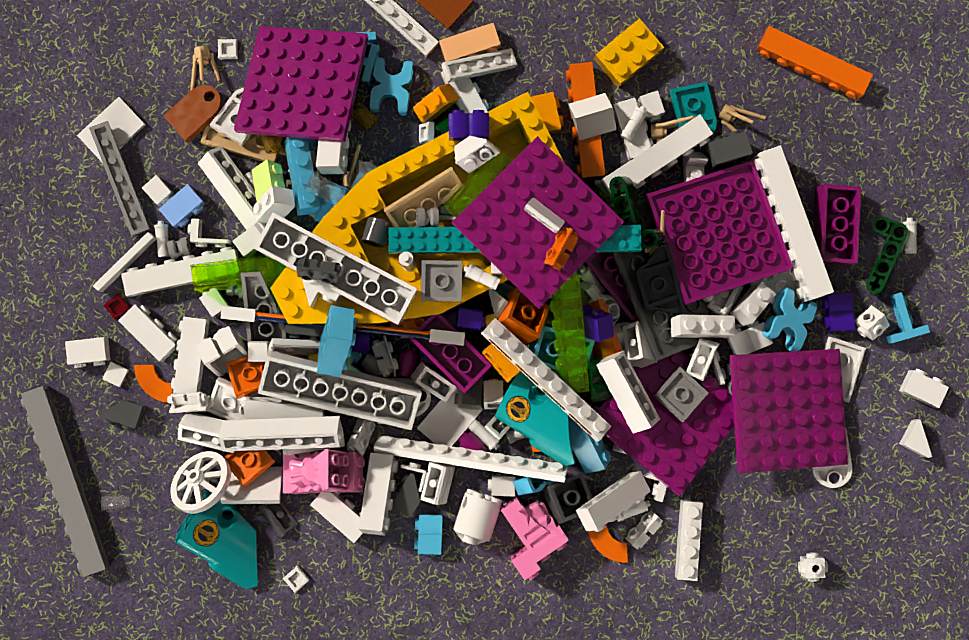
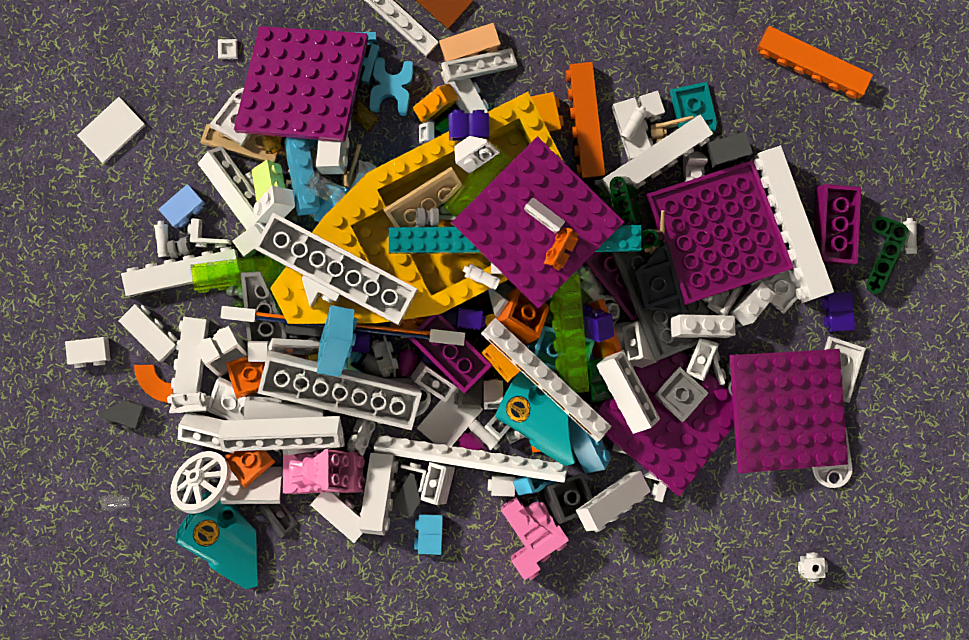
(64, 480): light grey brick -> none
(115, 374): white tile -> none
(117, 306): dark red tile -> none
(119, 178): light grey plate -> none
(121, 265): white tile -> none
(158, 191): white brick -> none
(194, 111): dark orange tile -> none
(202, 57): tan plant -> none
(214, 301): white brick -> none
(296, 579): white tile -> none
(308, 270): dark grey hinge -> none
(376, 232): dark grey piece -> none
(407, 261): white piece -> none
(441, 280): light grey plate -> none
(477, 517): white cylinder -> none
(593, 116): white slope -> none
(609, 546): orange tile -> none
(628, 53): yellow brick -> none
(637, 508): white piece -> none
(637, 535): white hinge -> none
(688, 540): white brick -> none
(731, 112): tan plant -> none
(749, 339): white brick -> none
(789, 319): medium azure piece -> none
(871, 323): white brick -> none
(904, 320): medium azure bracket -> none
(915, 439): white slope -> none
(924, 388): white brick -> none

